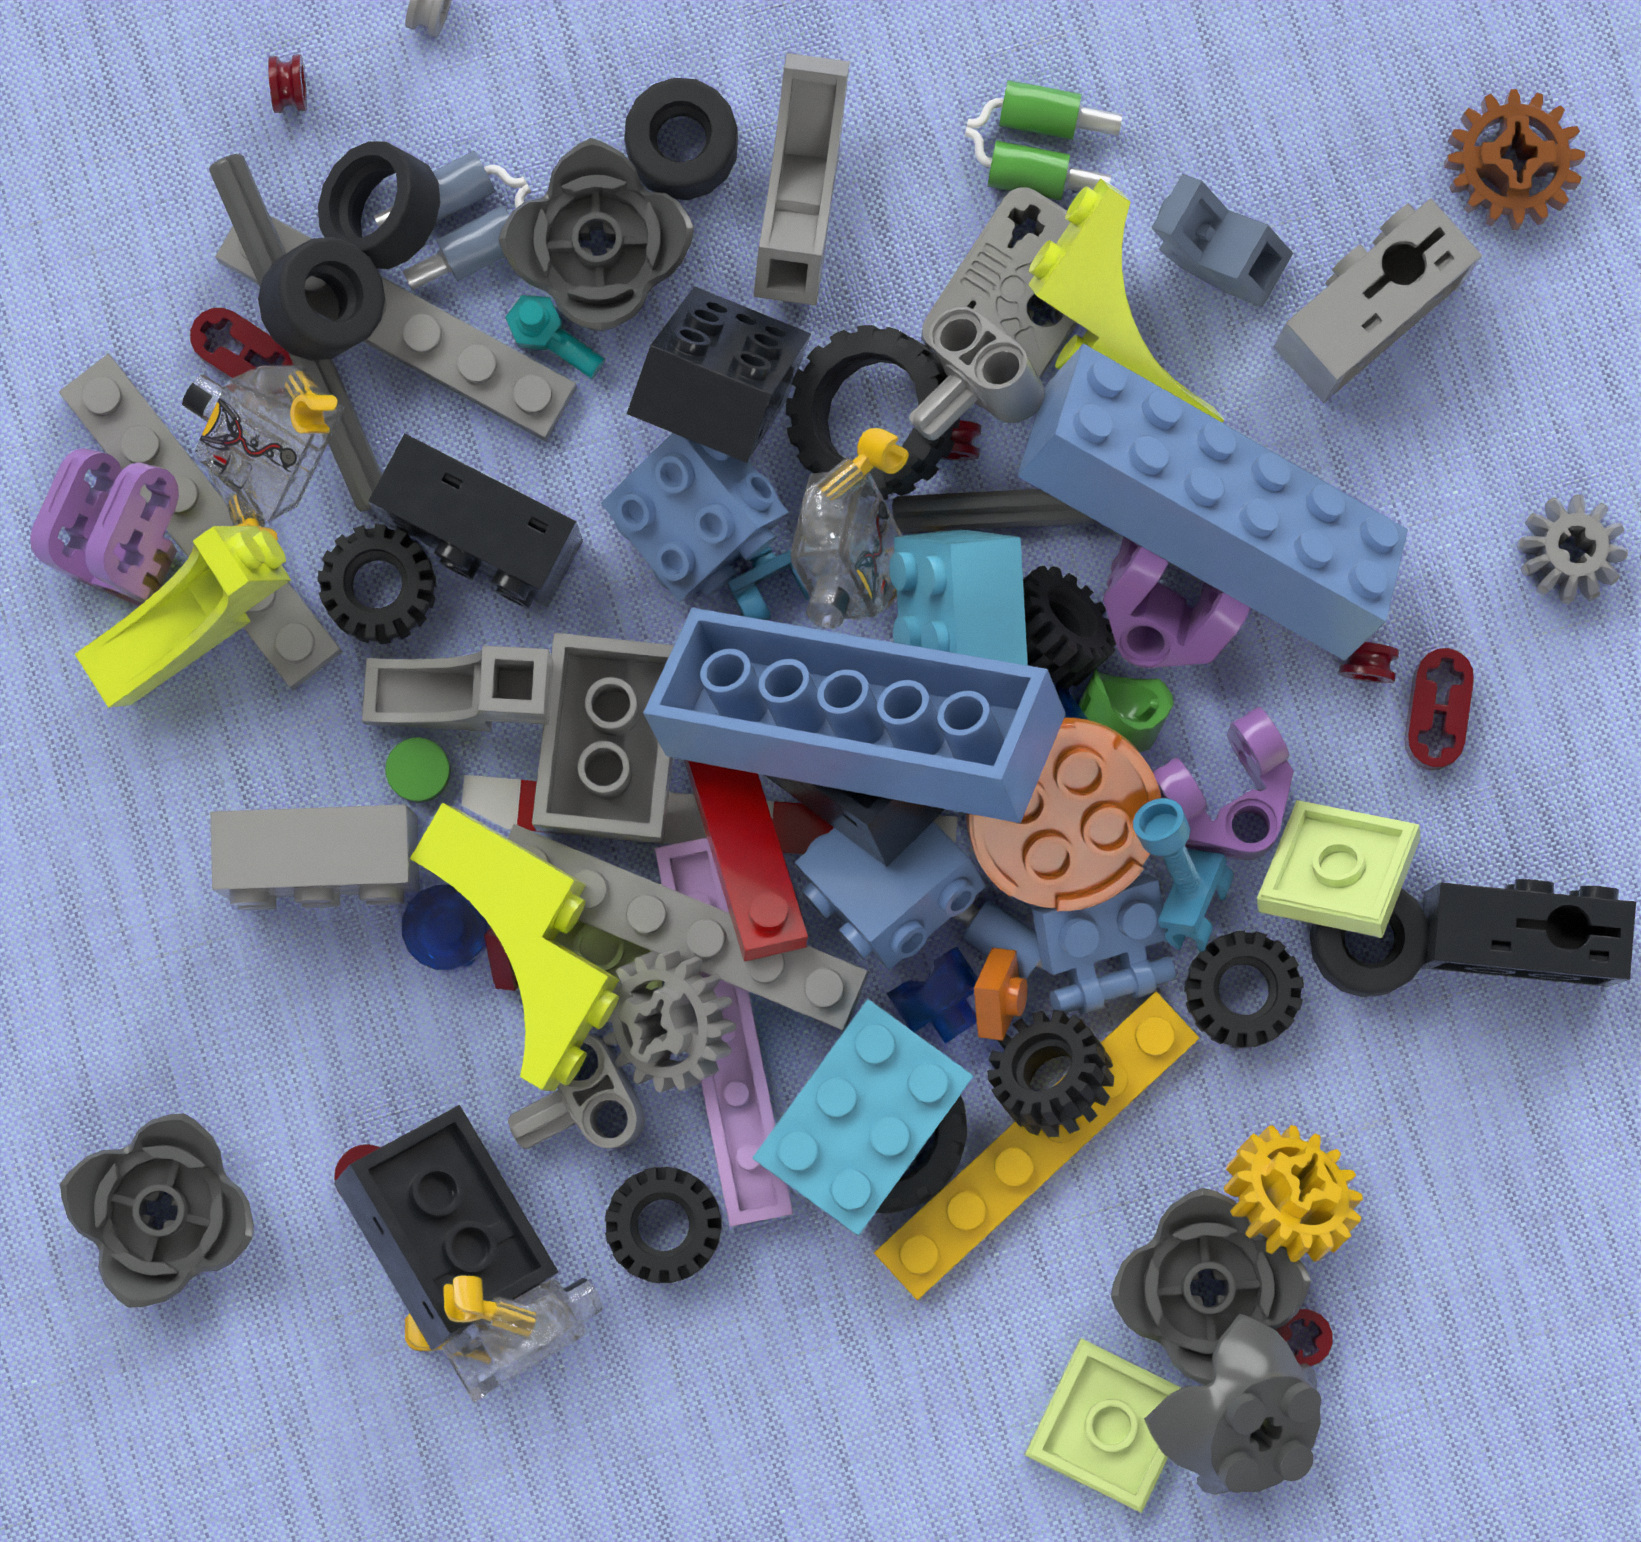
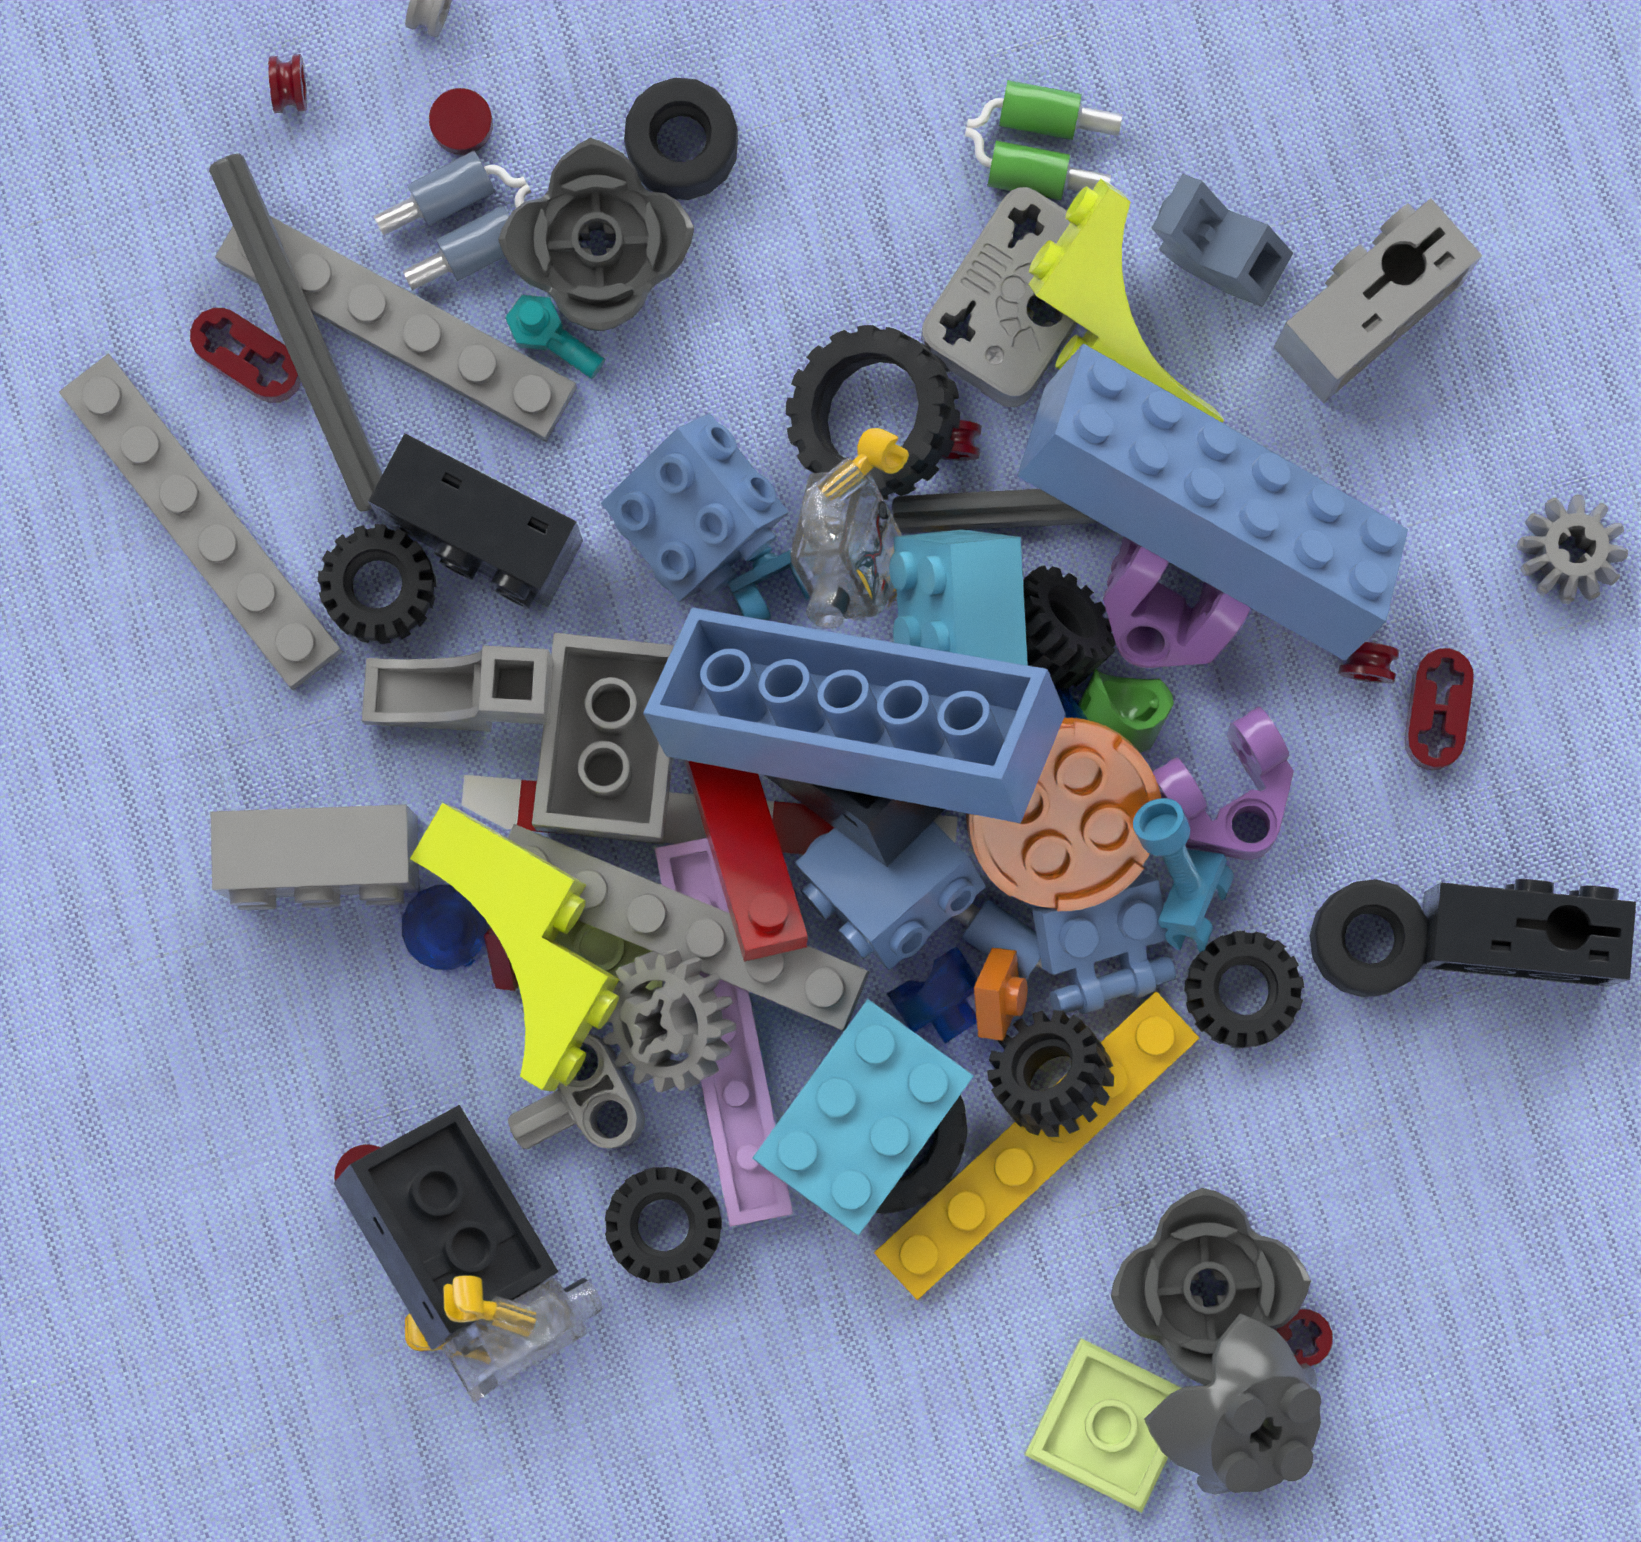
(109, 1202): dark grey brick -> none
(112, 529): medium lavender piece -> none
(188, 615): neon yellow arch -> none
(262, 438): clear torso -> none
(353, 282): black tyre -> none
(408, 221): black tyre -> none
(418, 770): bright green tile -> none
(461, 121): none -> dark red tile
(718, 374): black piece -> none
(801, 179): light grey arch -> none
(978, 365): light grey beam -> none
(1293, 1193): yellow gear -> none
(1339, 868): yellowish green tile -> none
(1541, 157): dark orange gear -> none

